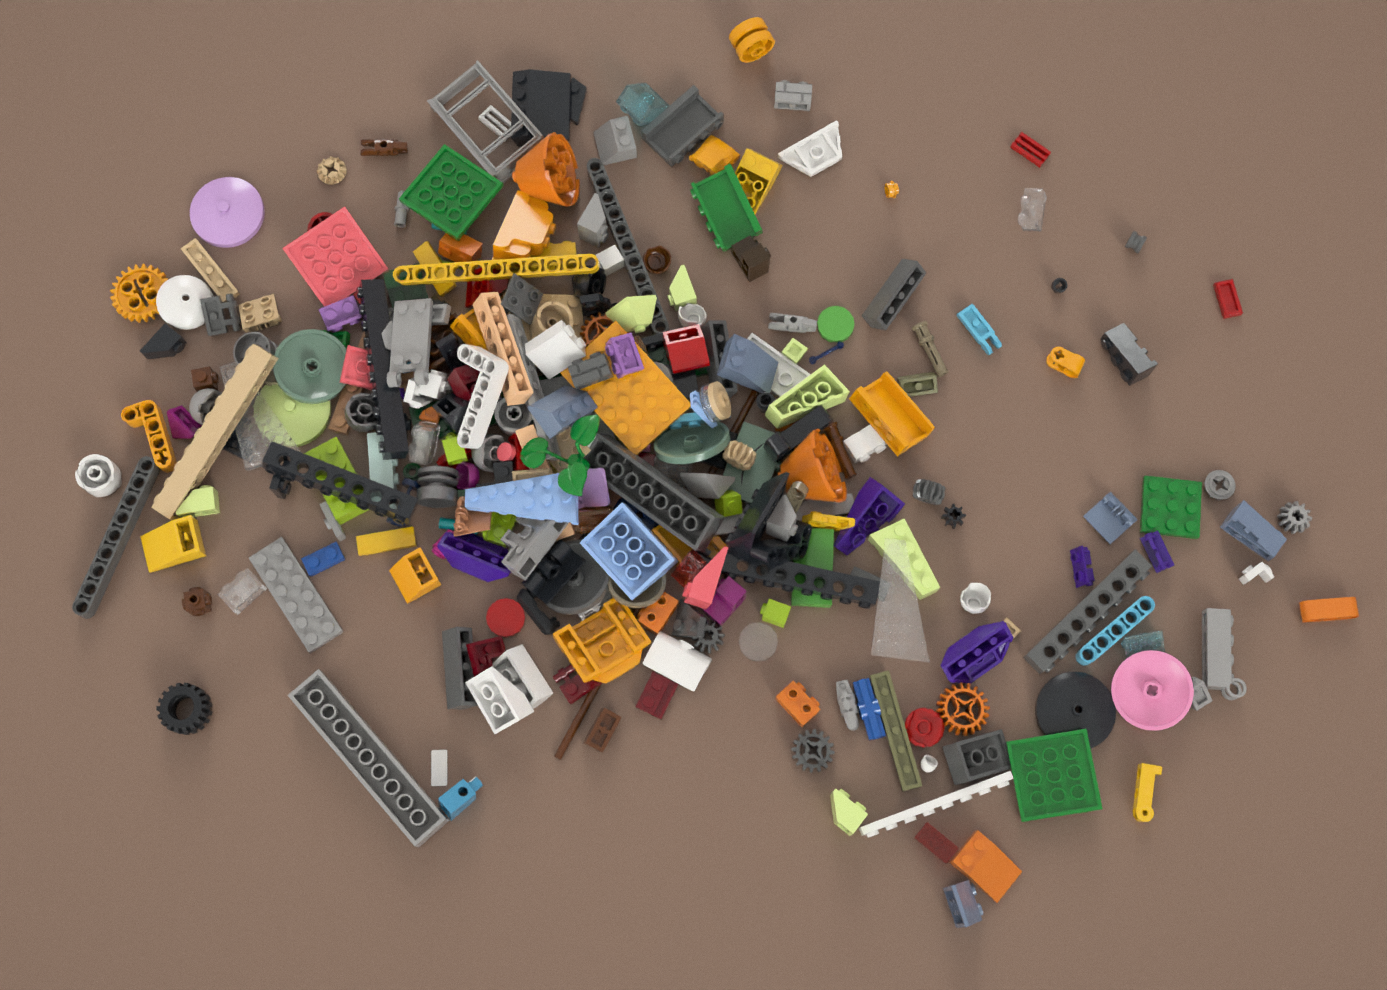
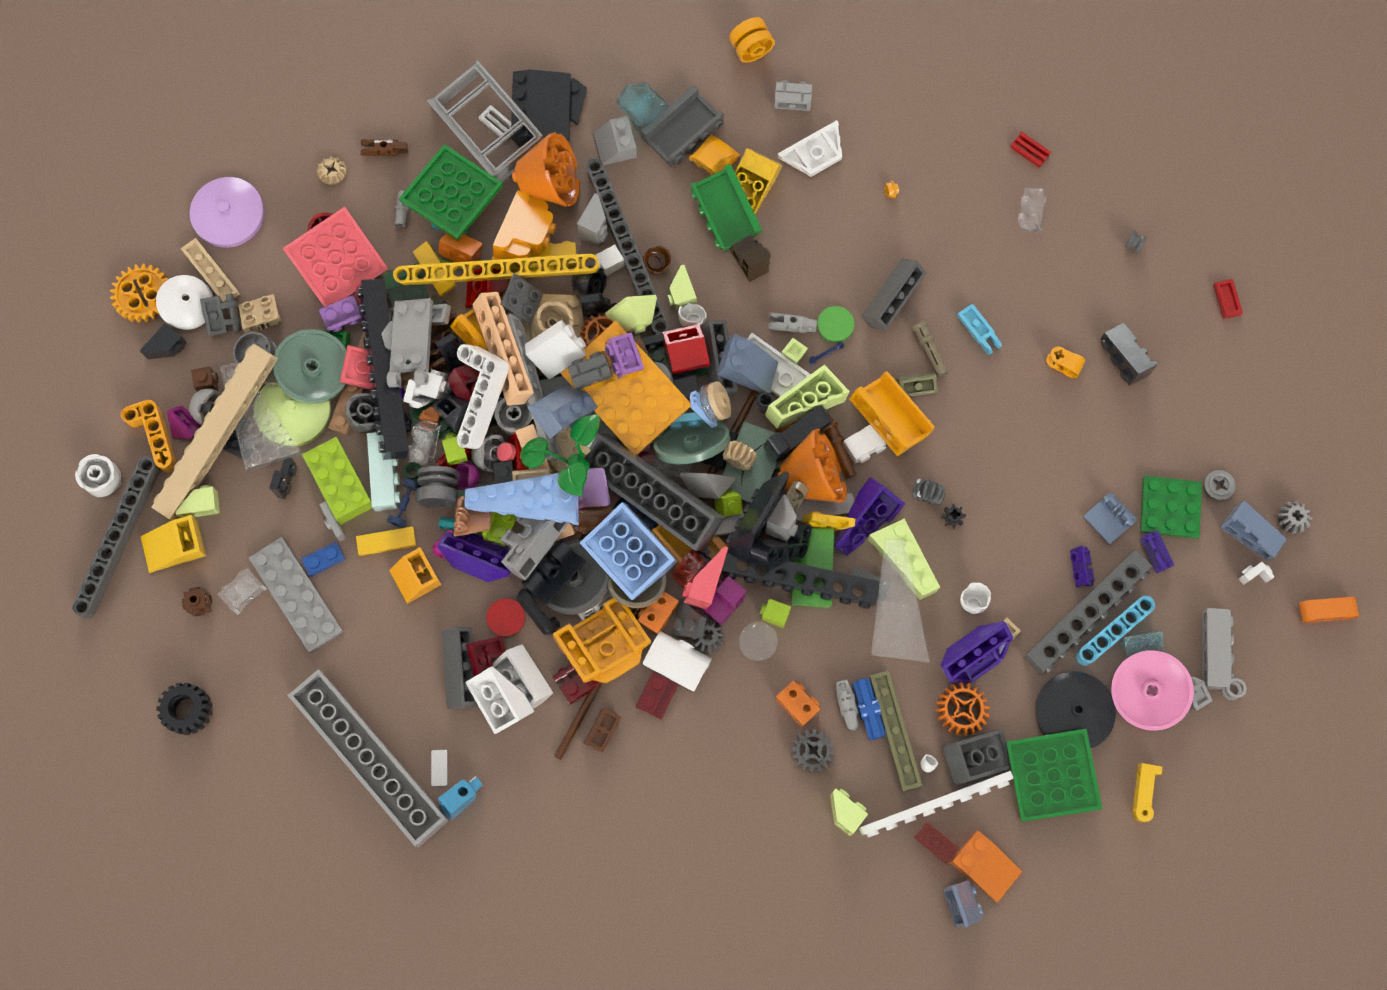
(278, 453): black brick -> none
(924, 727): red tile -> none
(1062, 288): black hinge -> none

